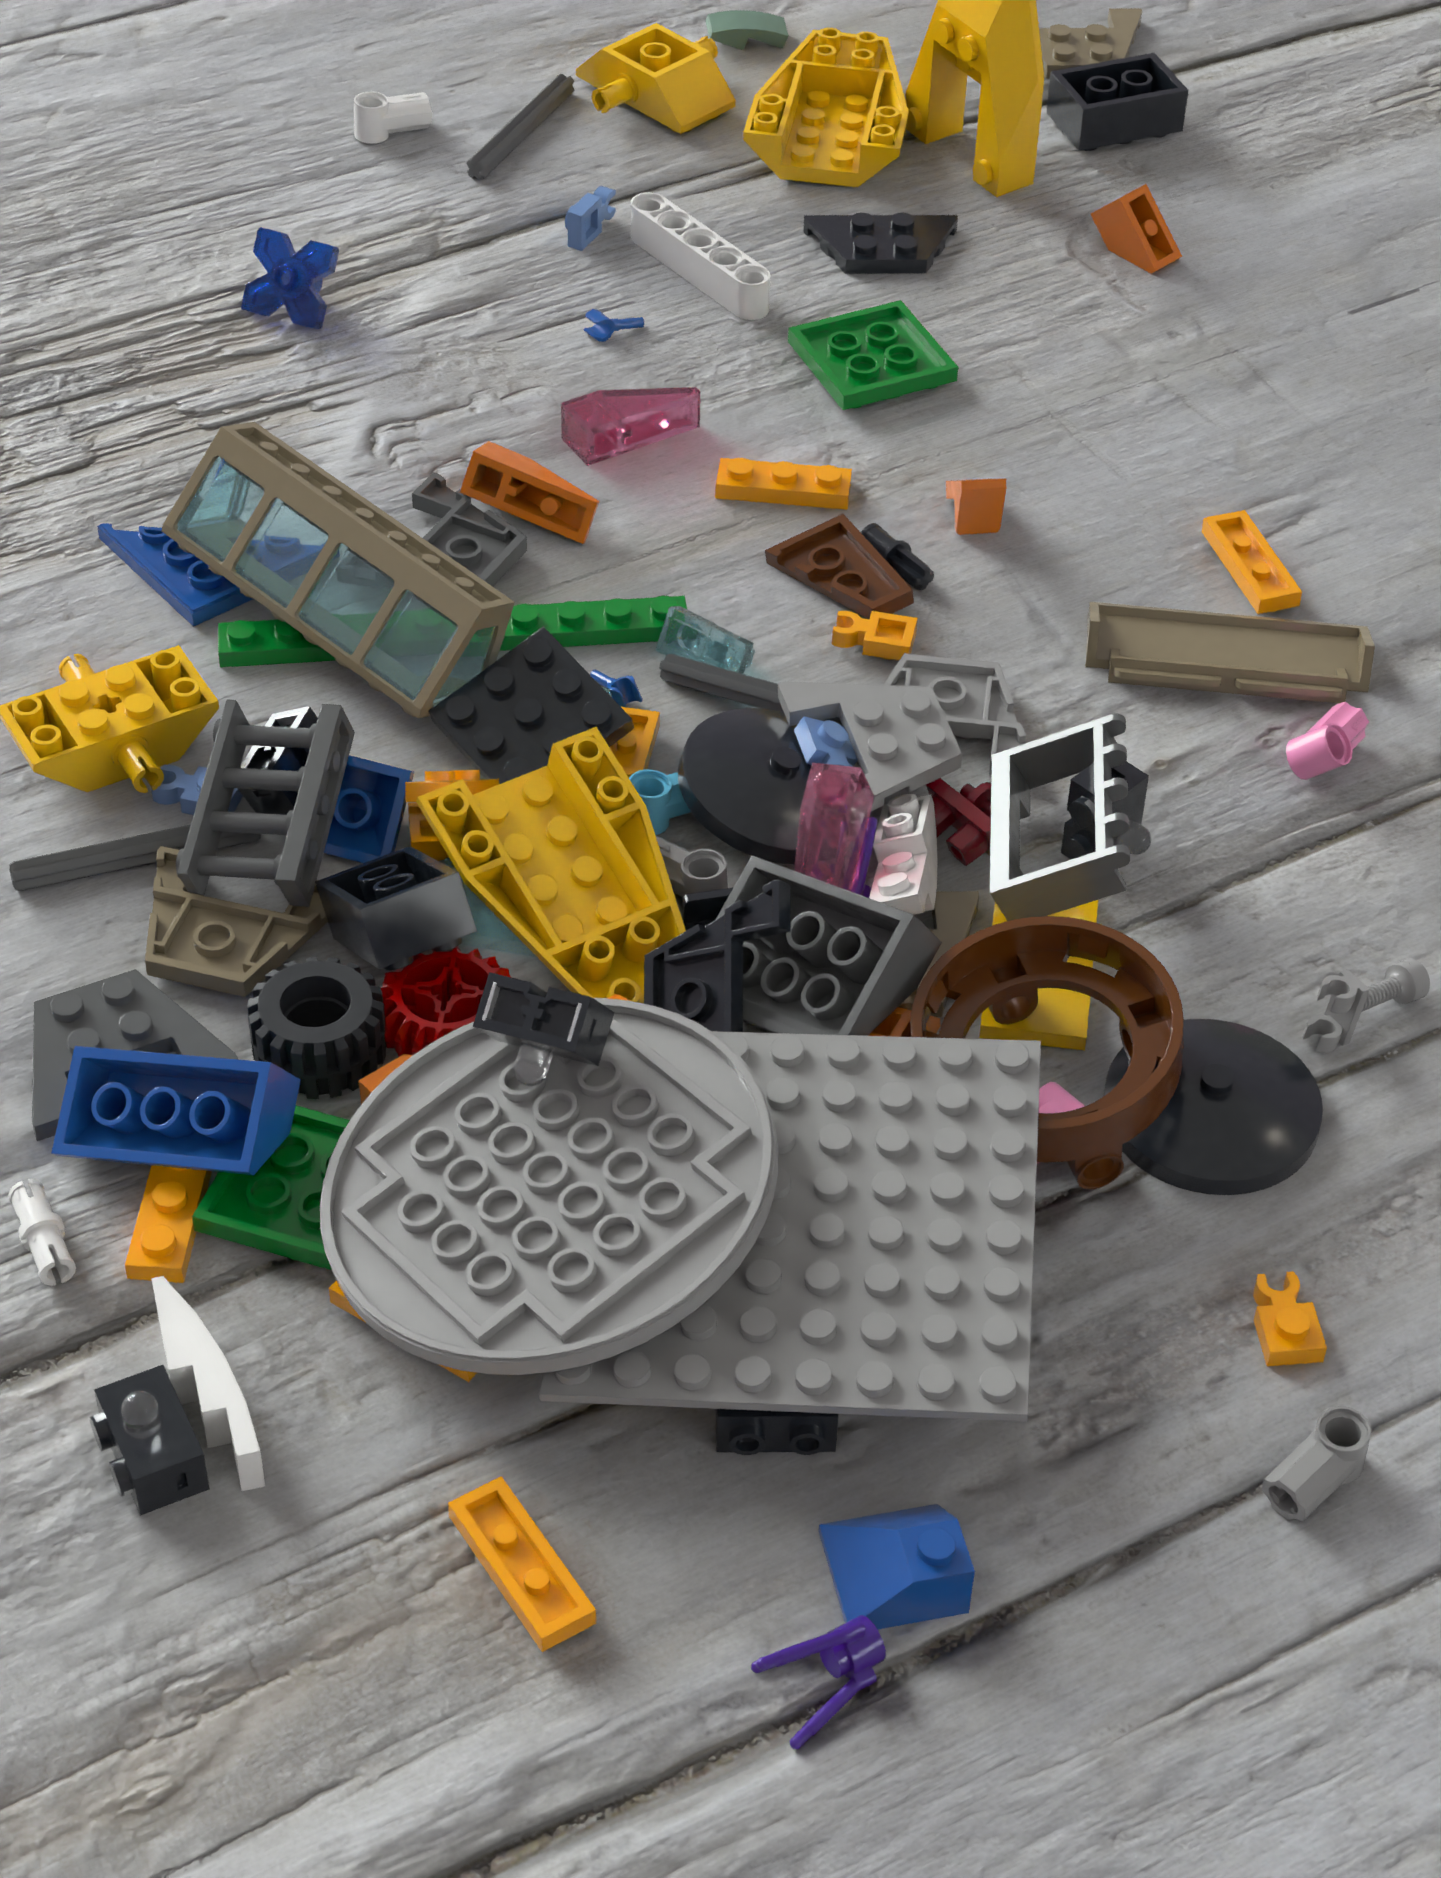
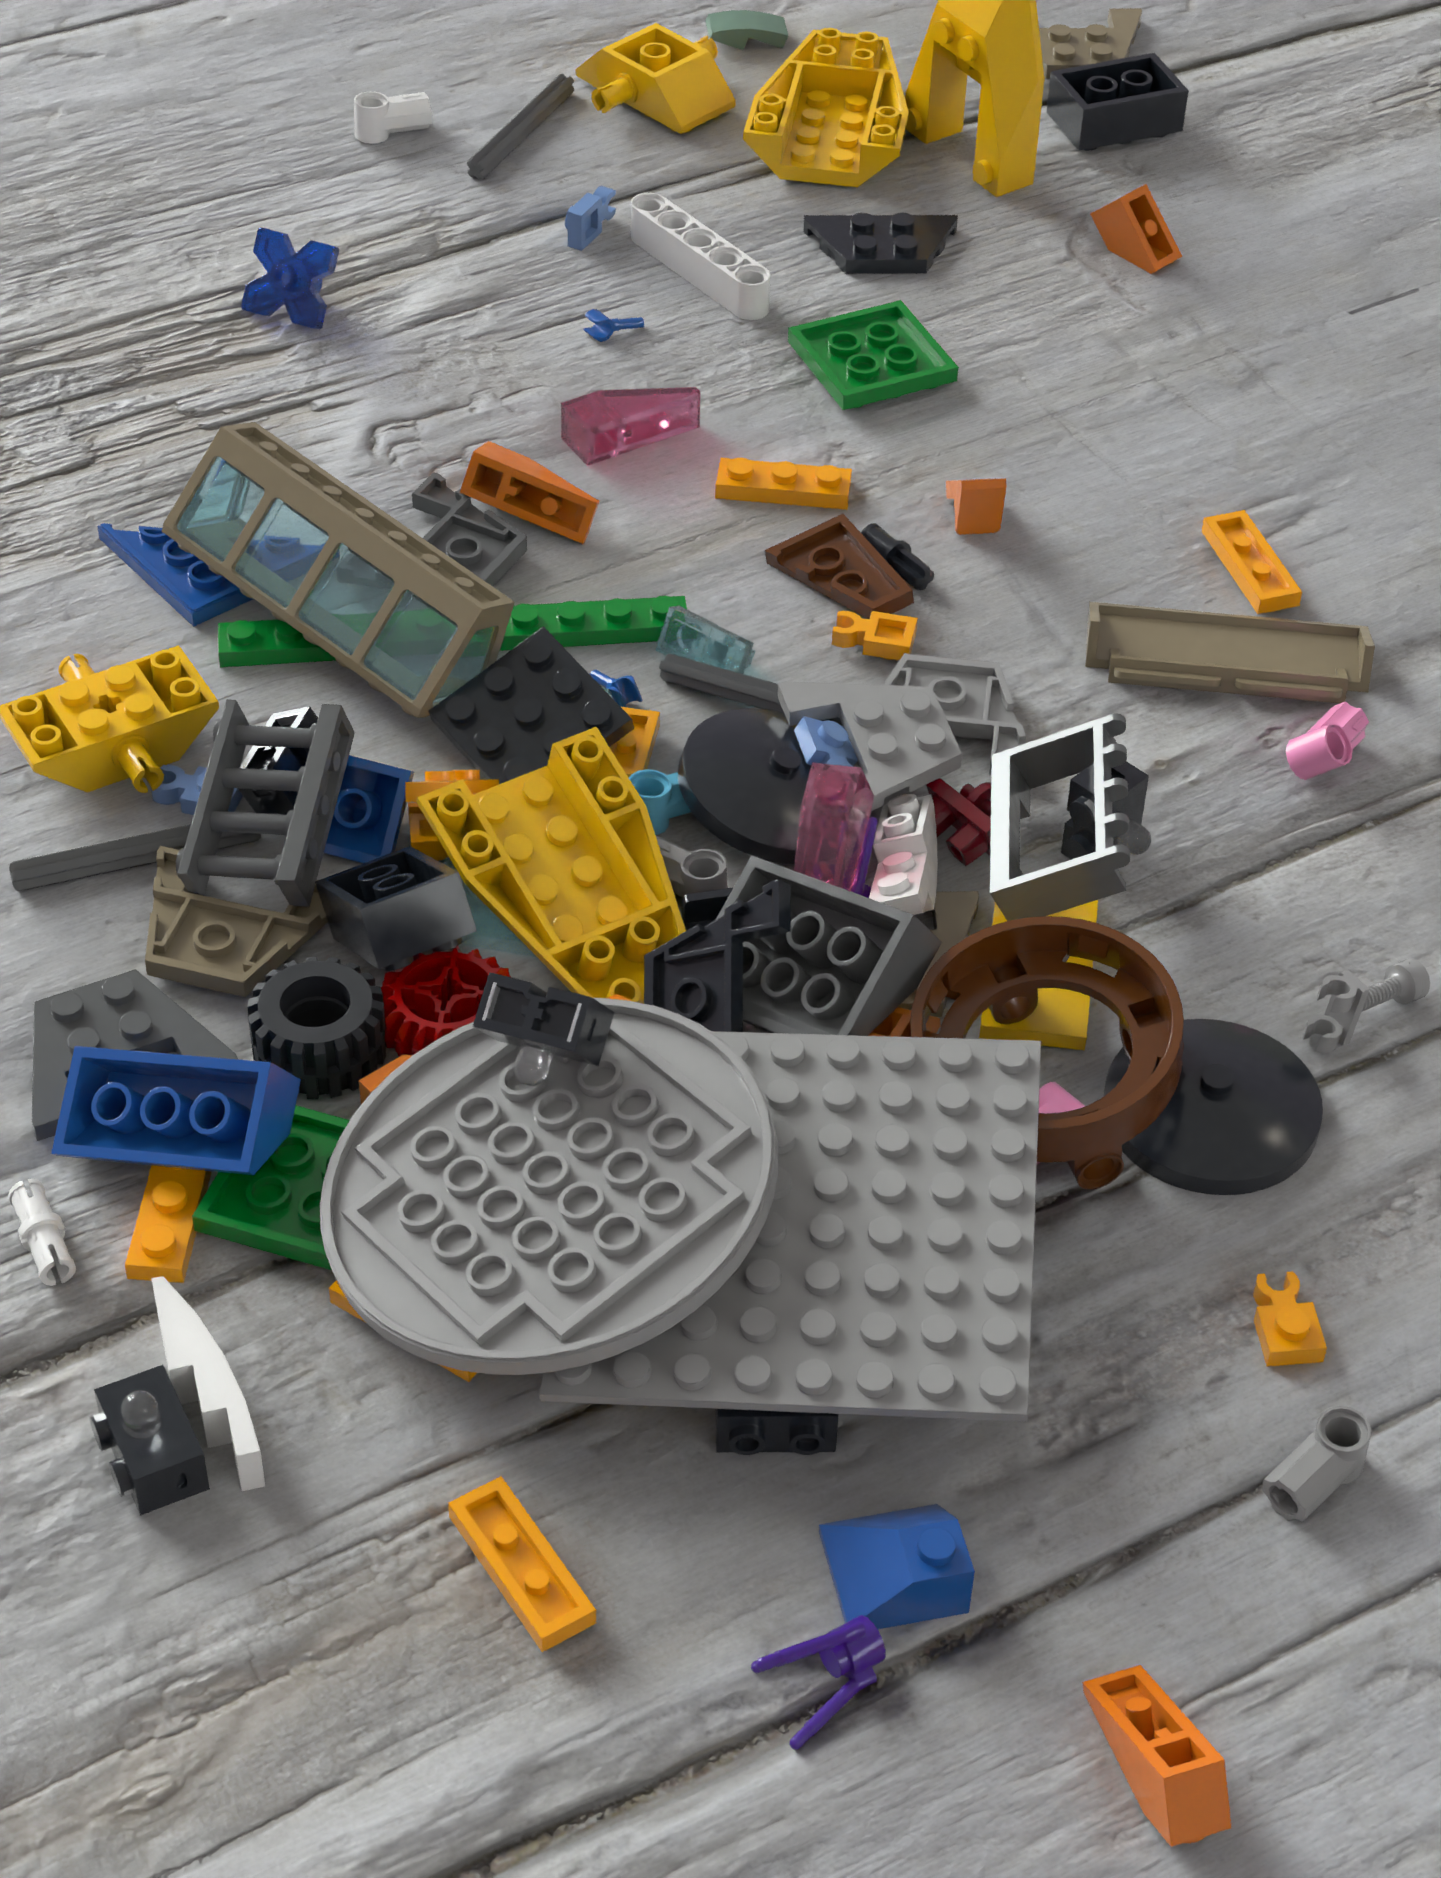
(1162, 1755): none -> orange slope

